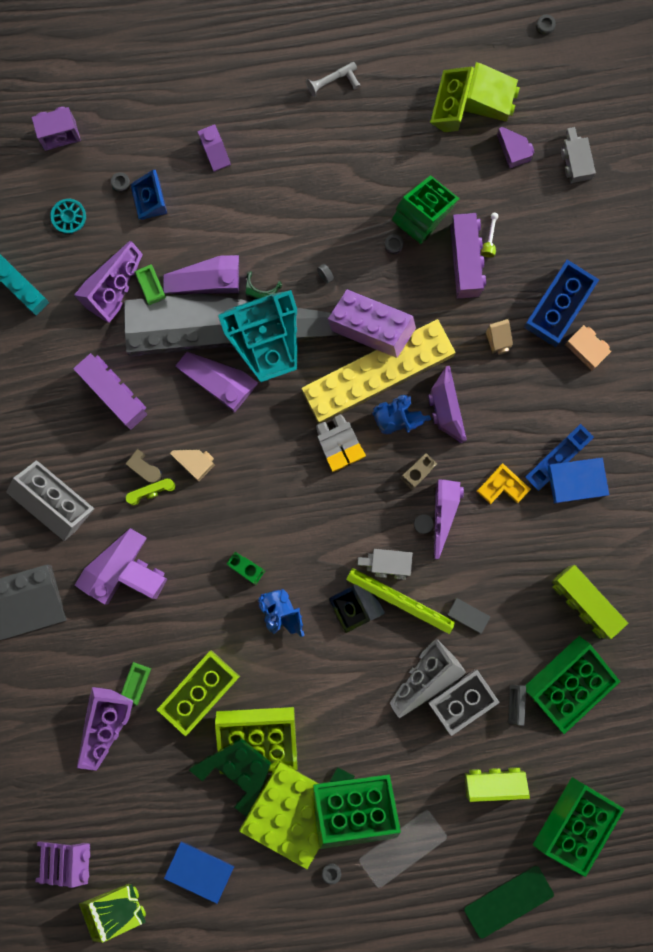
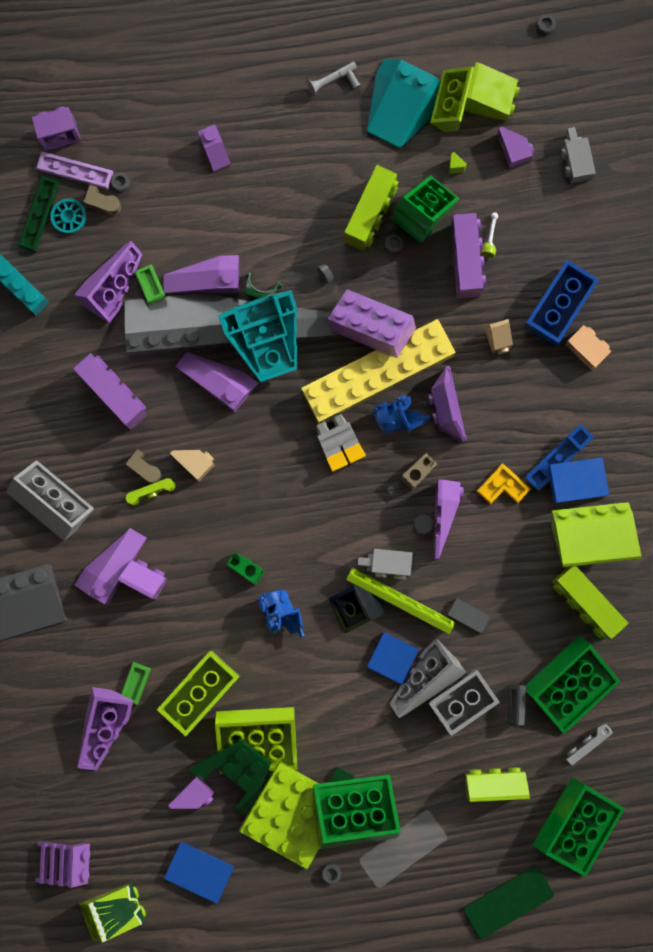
(38, 214): none -> dark green tile
(74, 170): none -> lavender tile
(105, 204): none -> dark tan leg
(148, 196): blue slope -> none
(193, 796): none -> medium lavender slope
(370, 208): none -> lime brick
(392, 658): none -> blue tile
(401, 101): none -> teal wedge
(456, 164): none -> lime slope
(588, 744): none -> light grey hinge
(595, 534): none -> lime slope

